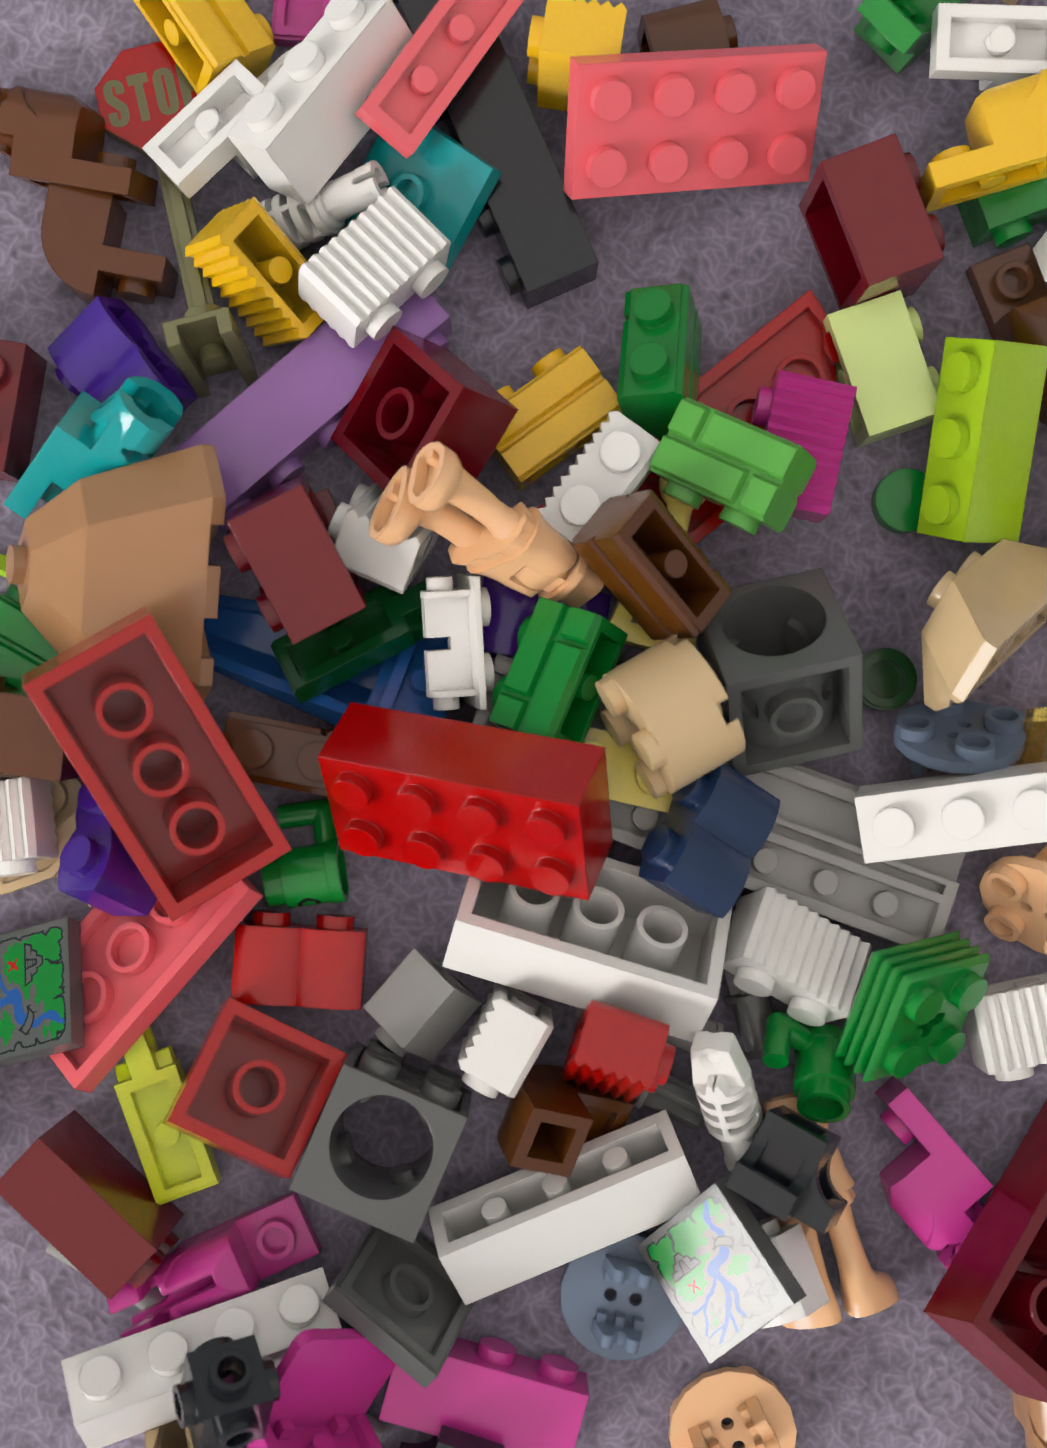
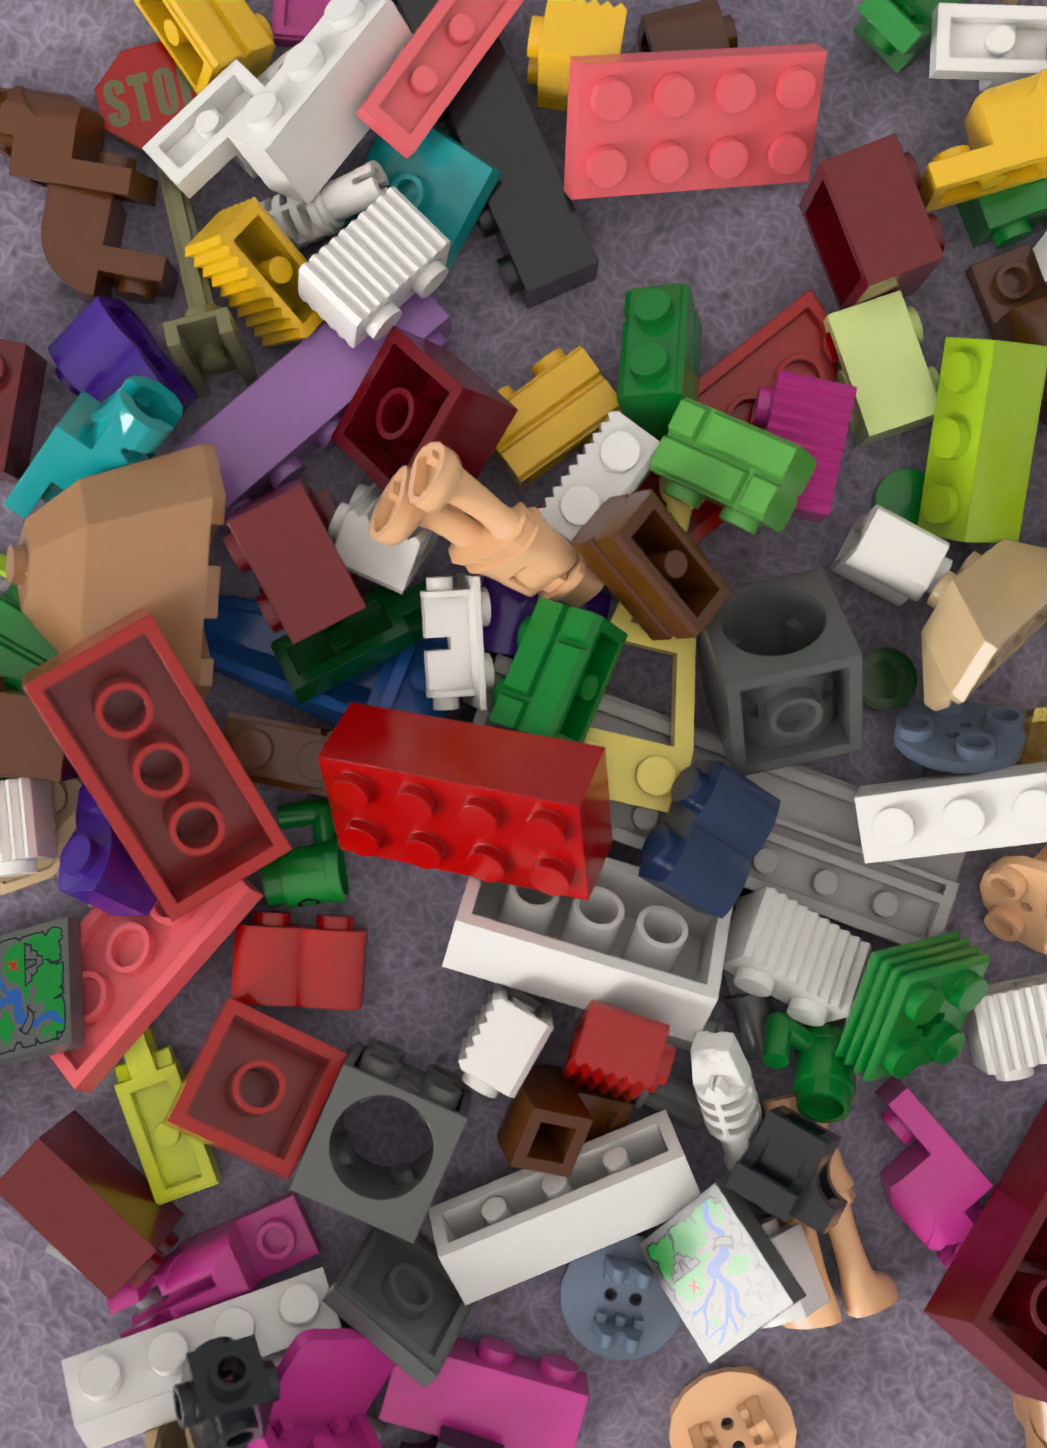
(420, 1007): light grey brick -> none
(669, 715): tan brick -> none
(892, 557): none -> white brick

